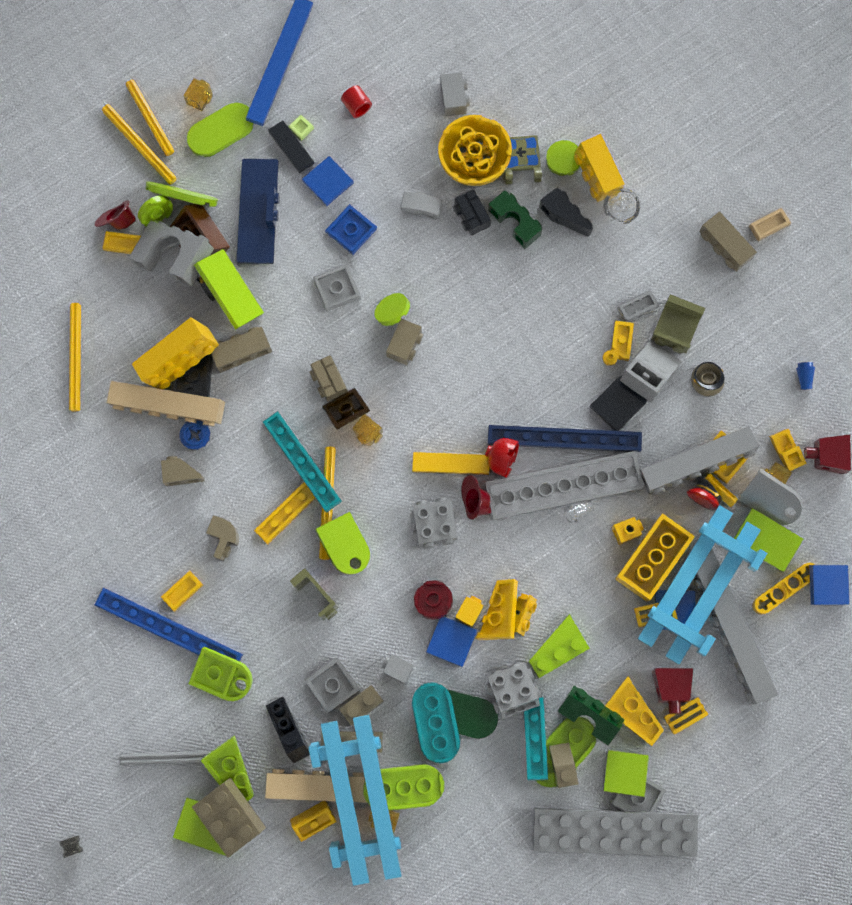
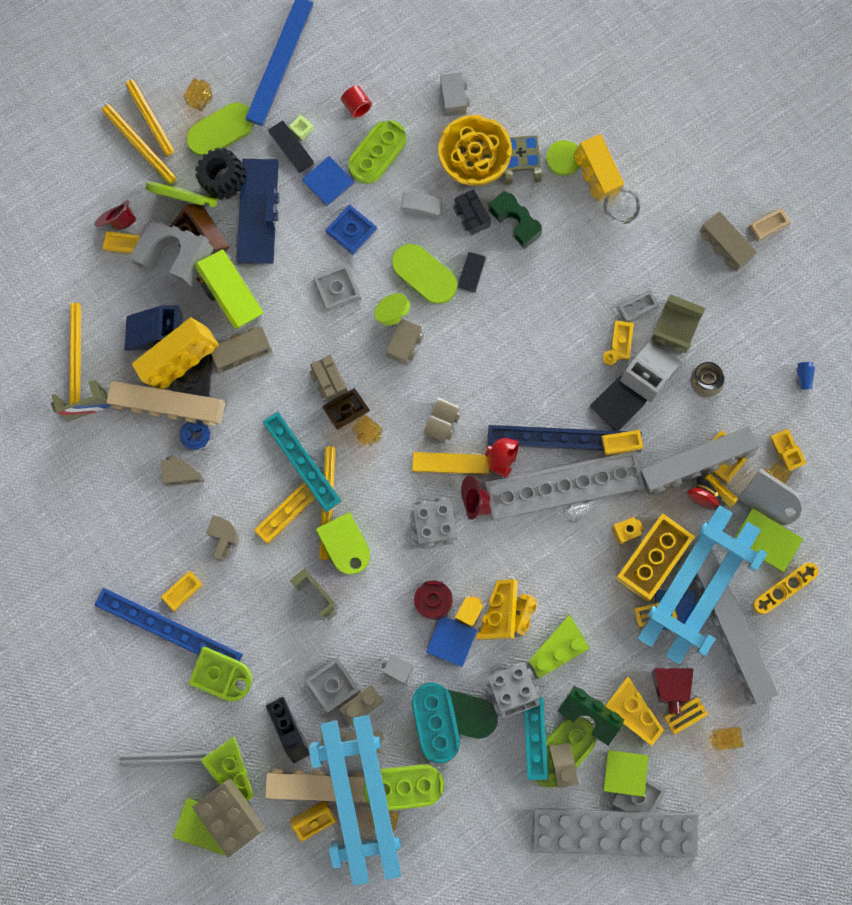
(71, 846): clear smoke wheel -> none
(82, 407): none -> olive panel
(151, 326): none -> dark blue slope
(155, 210): lime tile -> none
(212, 164): none -> black tyre
(377, 151): none -> lime tile
(424, 273): none -> lime tile
(441, 420): none -> dark tan brick
(472, 272): none -> black tile
(562, 211): black slope -> none
(622, 442): none -> yellow tile
(727, 738): none -> clear yellow brick
(829, 584): blue tile -> none
(831, 454): dark red torso -> none

